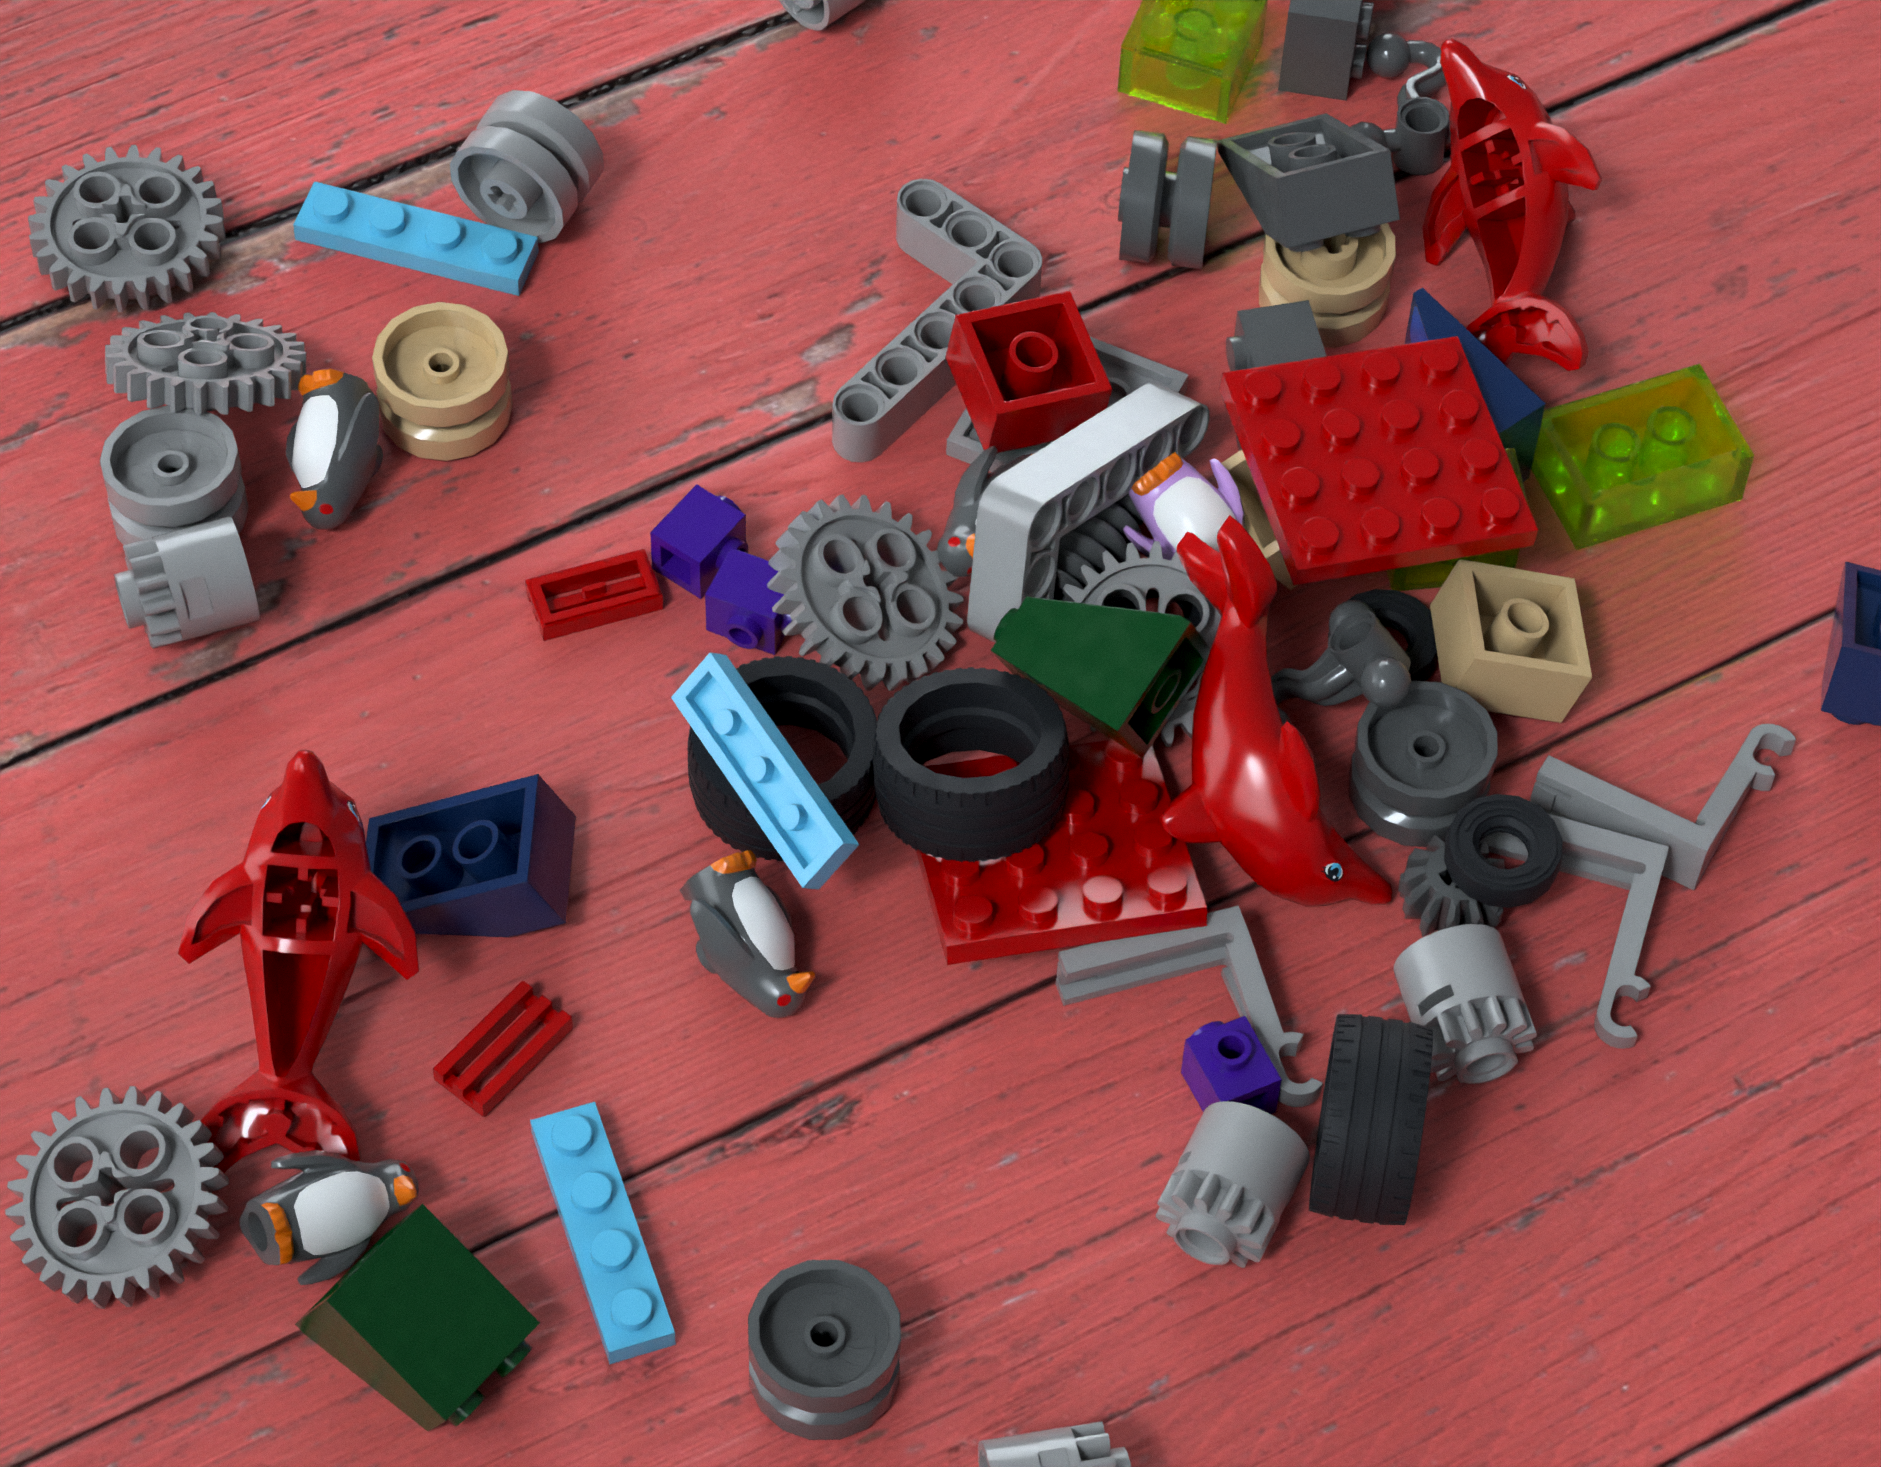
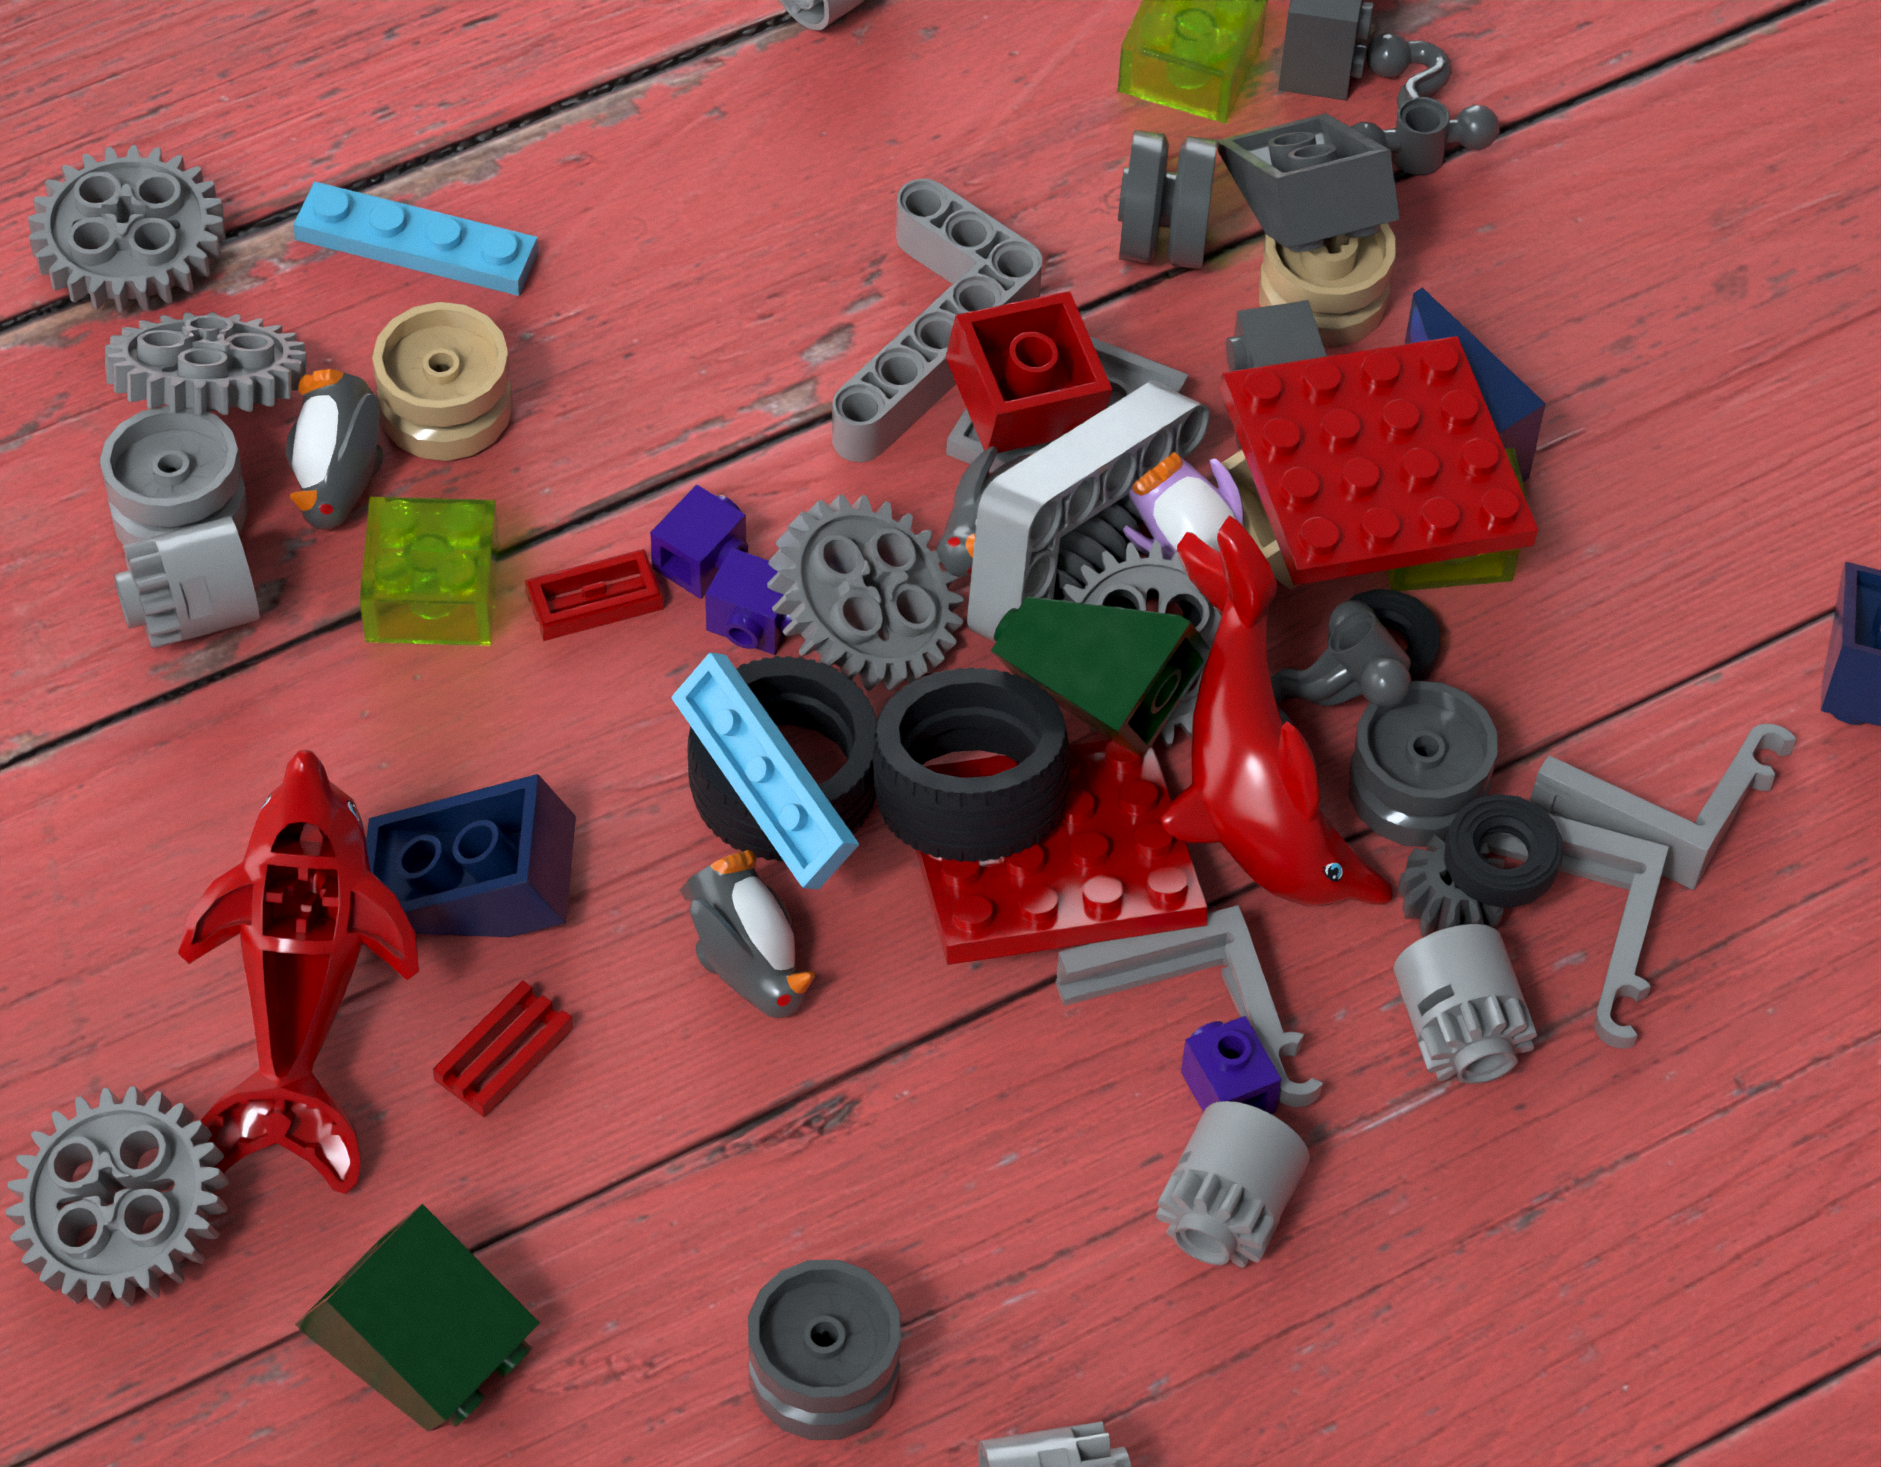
(325, 1210): animal -> none
(429, 571): none -> clear neon green brick
(527, 165): light grey wheel -> none
(602, 1233): medium azure plate -> none
(1371, 1119): black tyre -> none
(1511, 639): tan brick -> none
(1513, 198): red animal -> none
(1640, 456): clear neon green brick -> none

